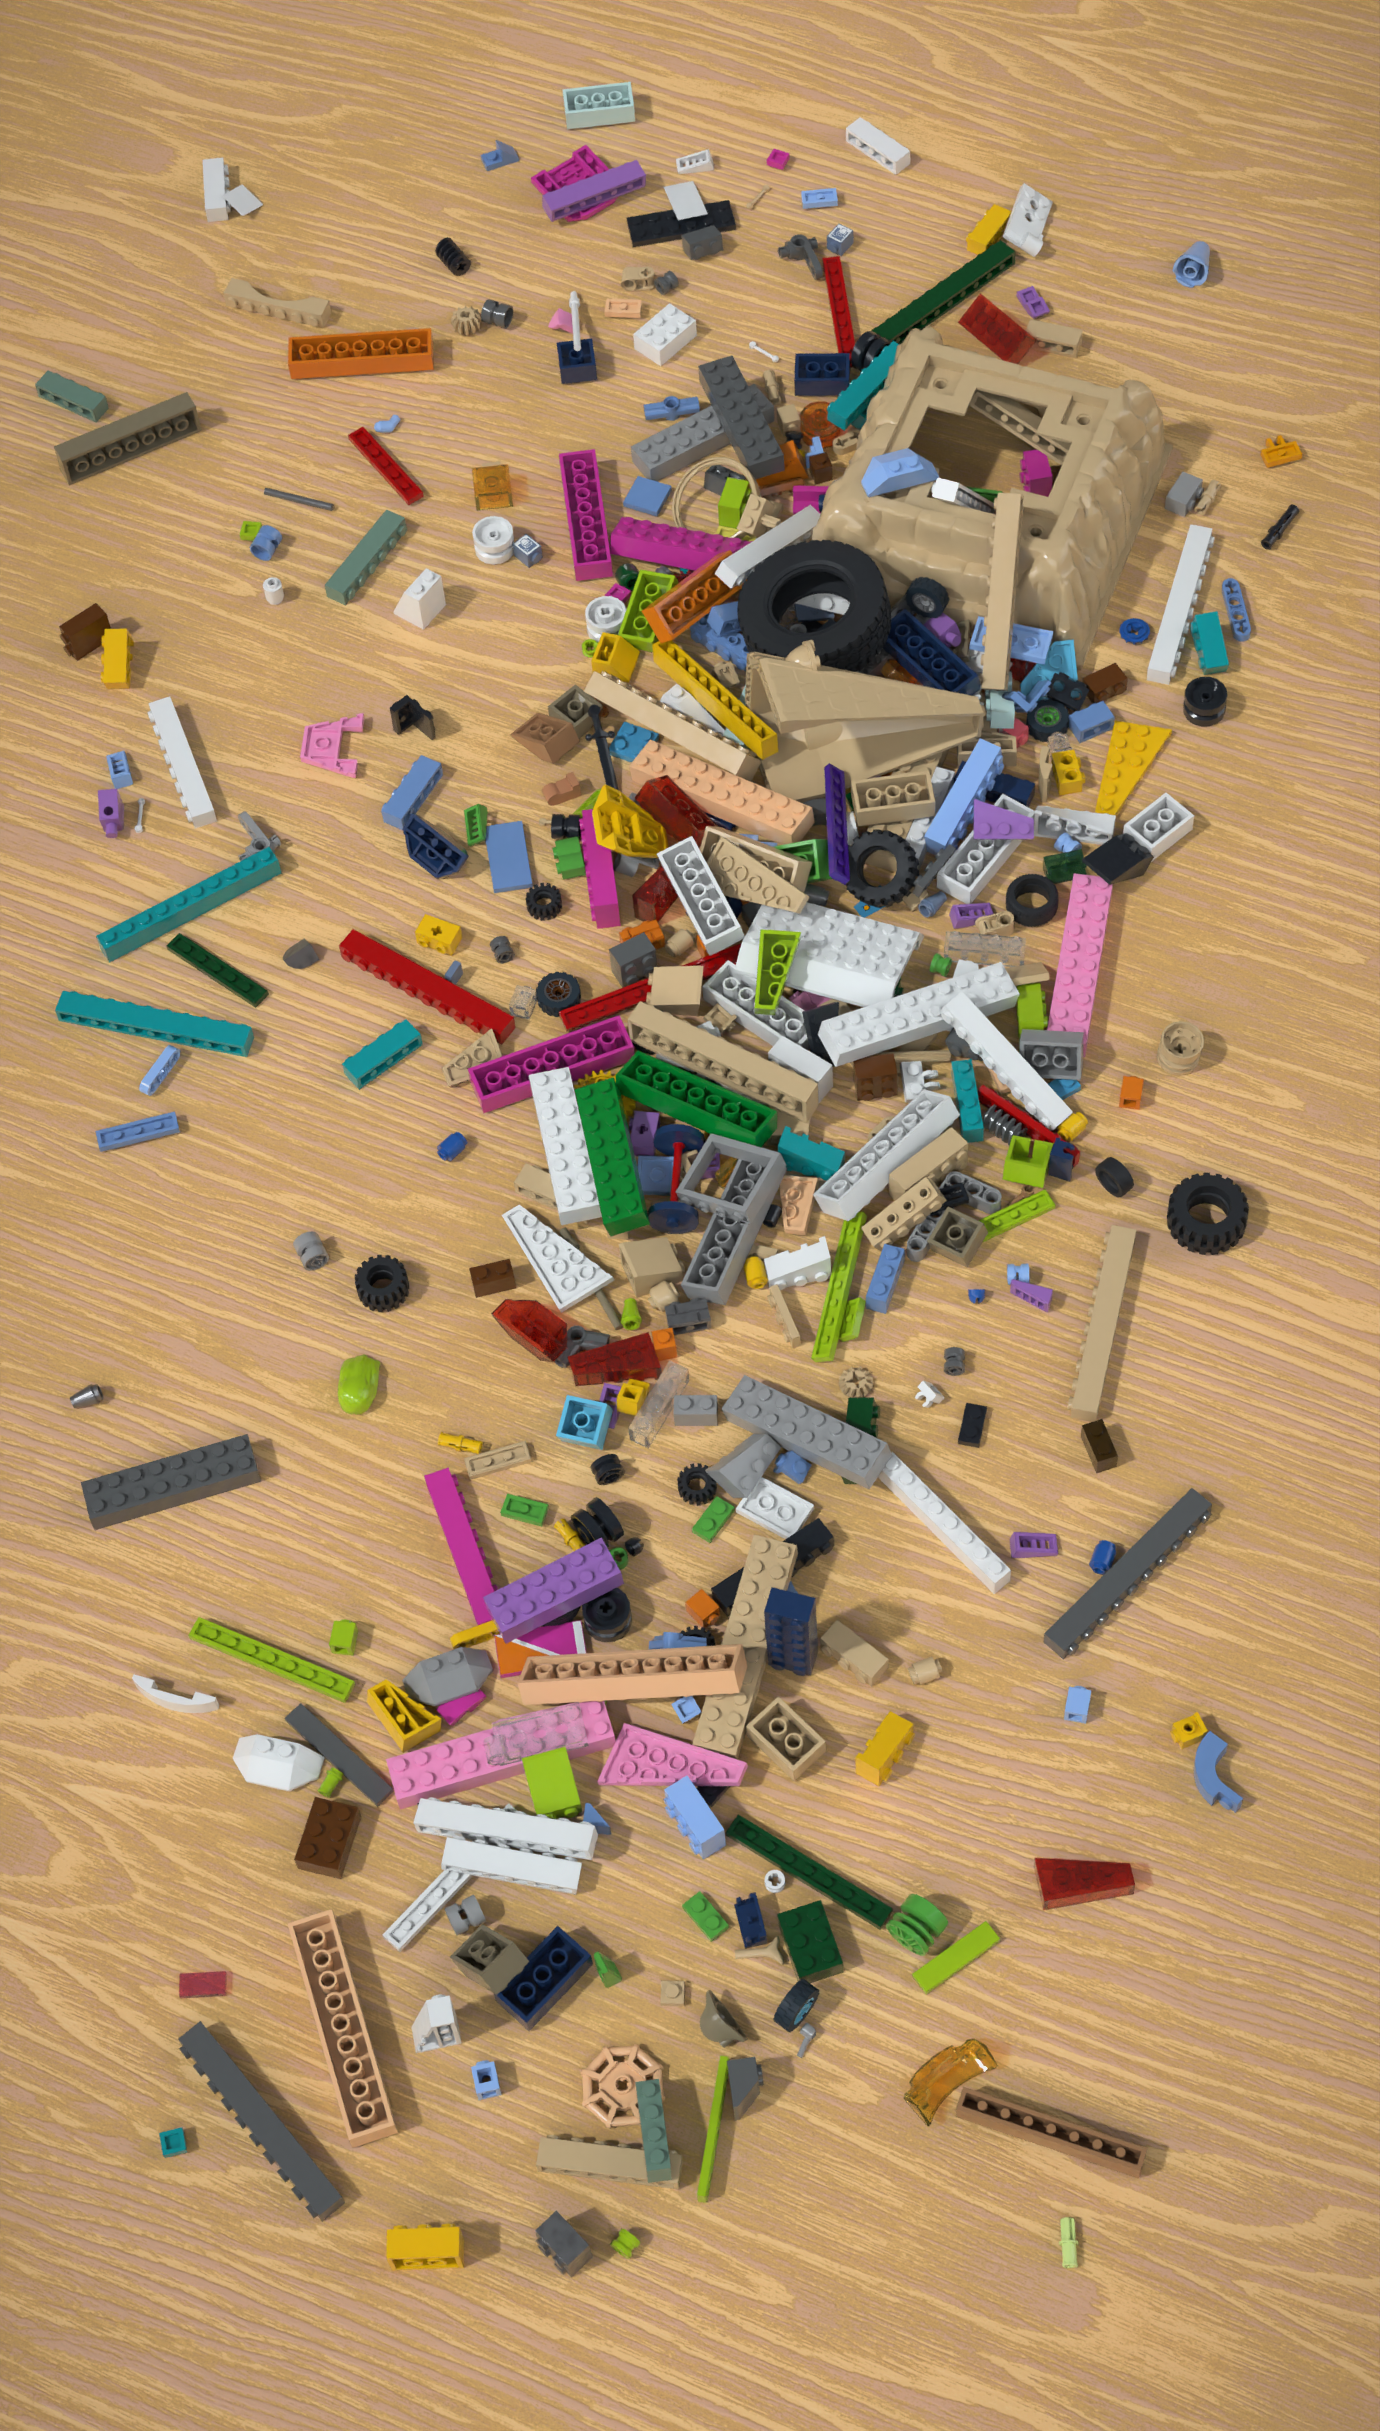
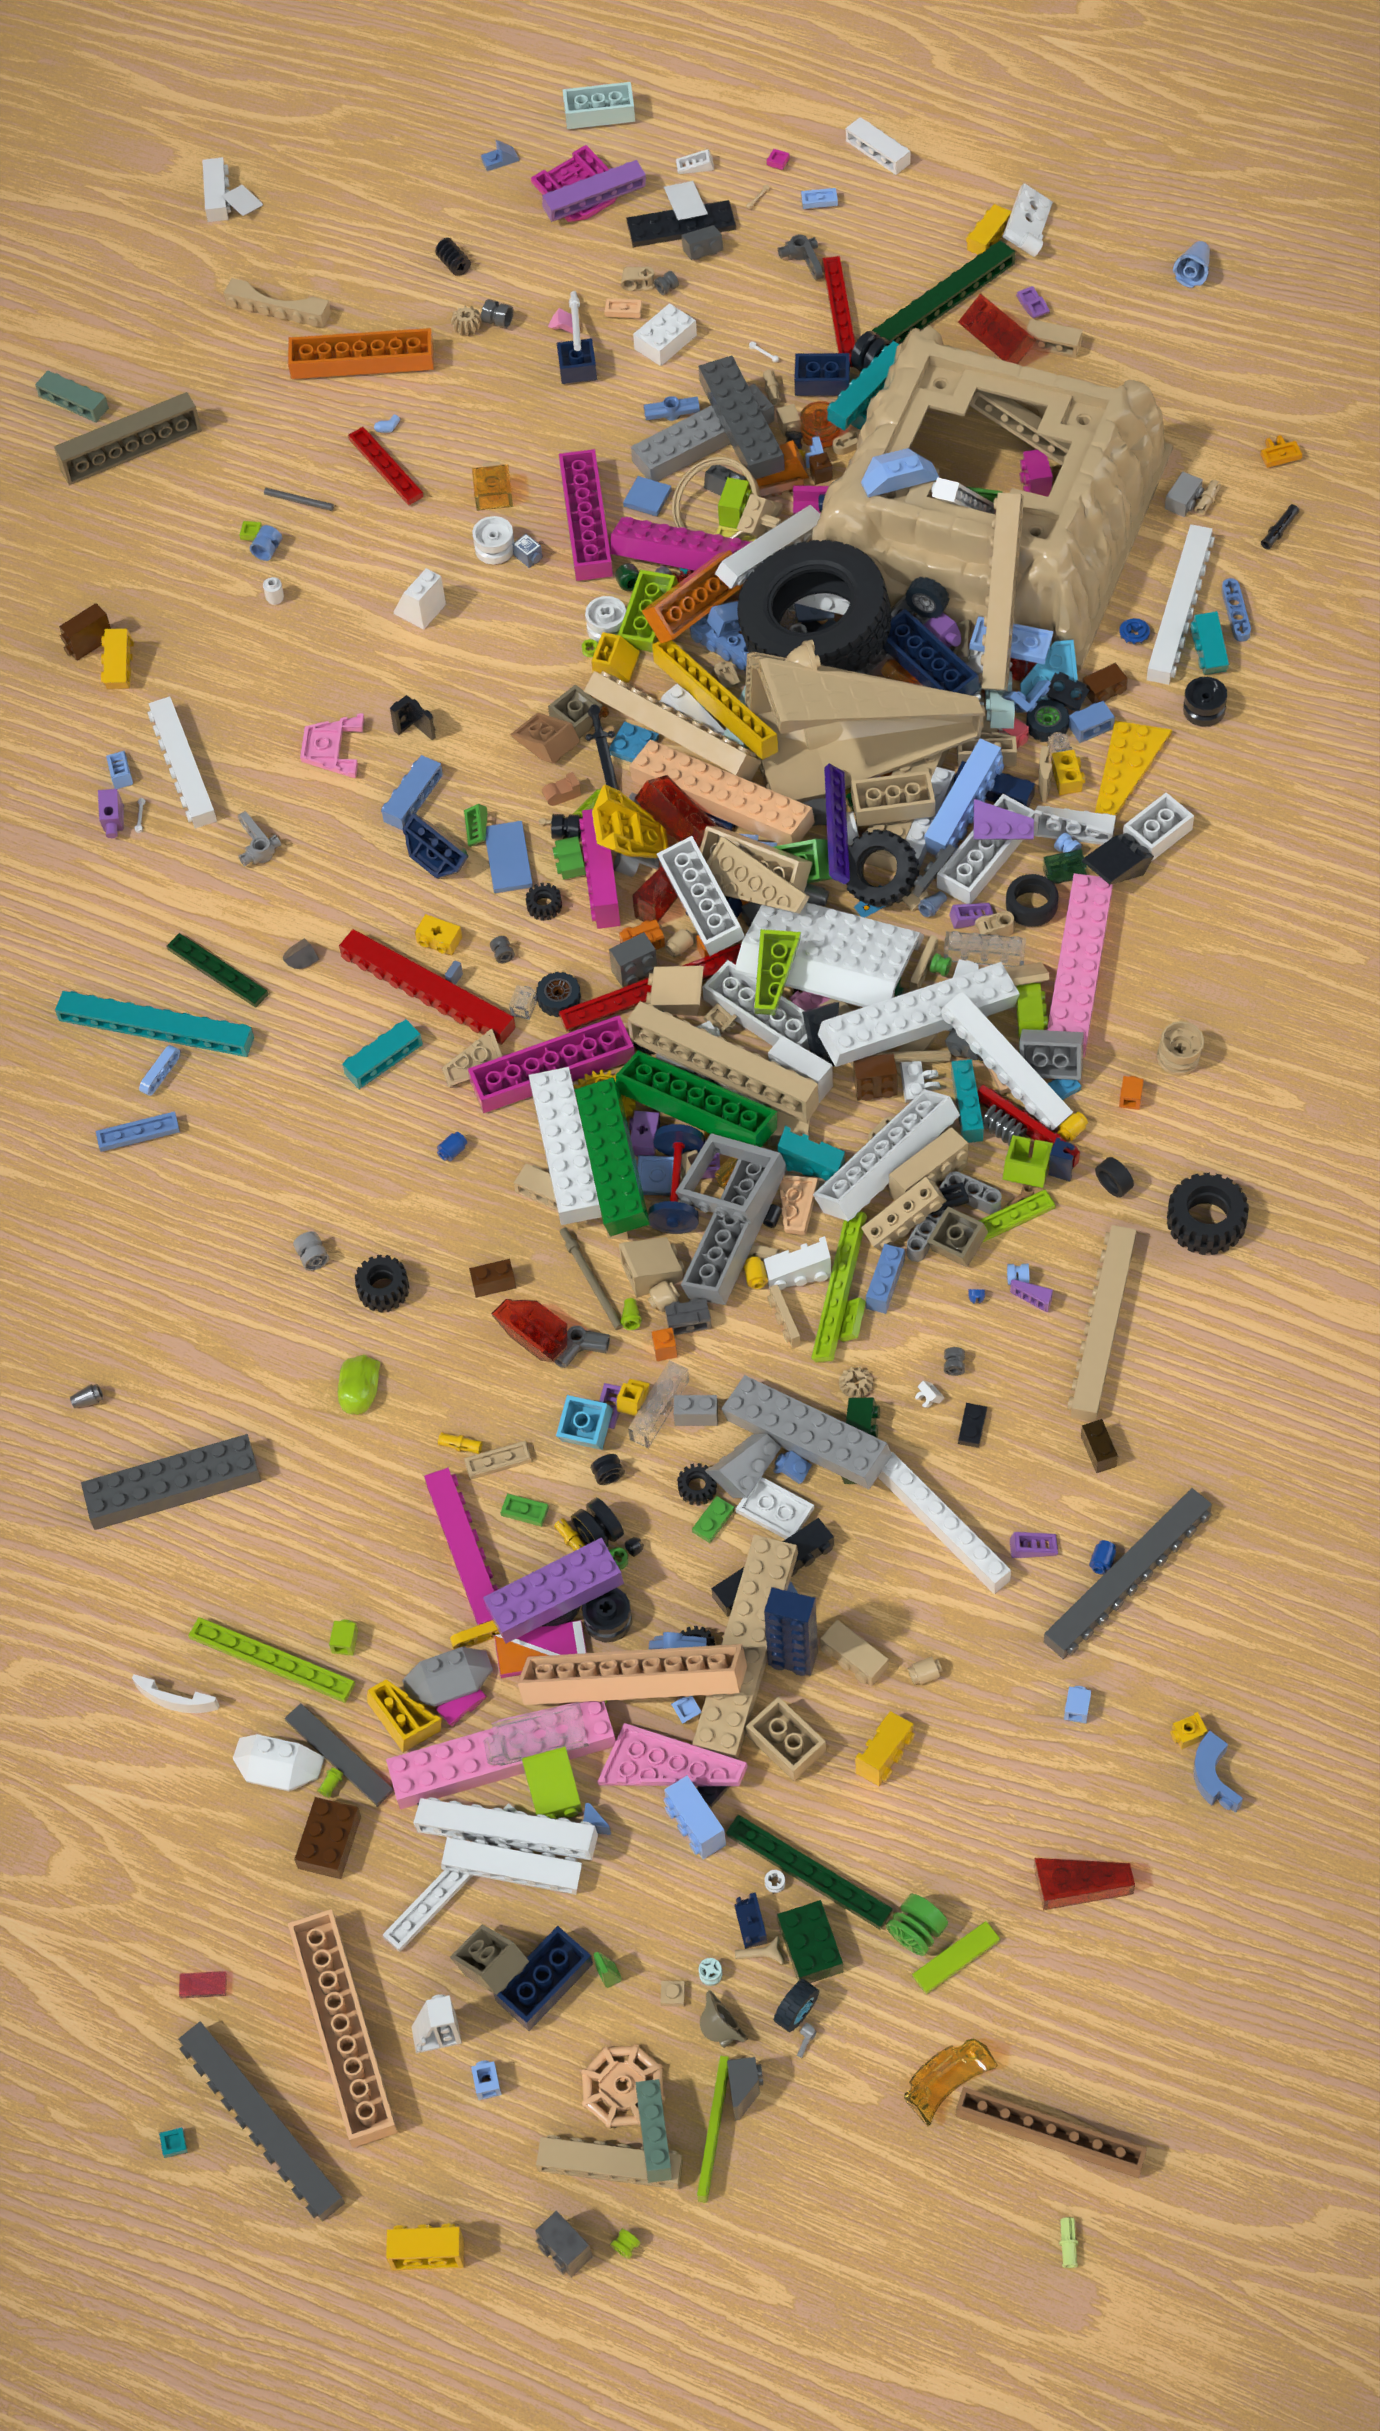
(188, 904): teal brick -> none
(366, 557): sand green brick -> none
(472, 1910): light grey wheel -> none
(561, 1267): white wing -> none
(616, 1362): clear red wedge -> none
(619, 592): dark pink plate -> none
(703, 1609): orange brick -> none
(705, 1916): bright green plate -> none
(708, 1967): none -> light aqua wheel
(840, 239): sand blue brick -> none
(924, 963): none -> tan tile

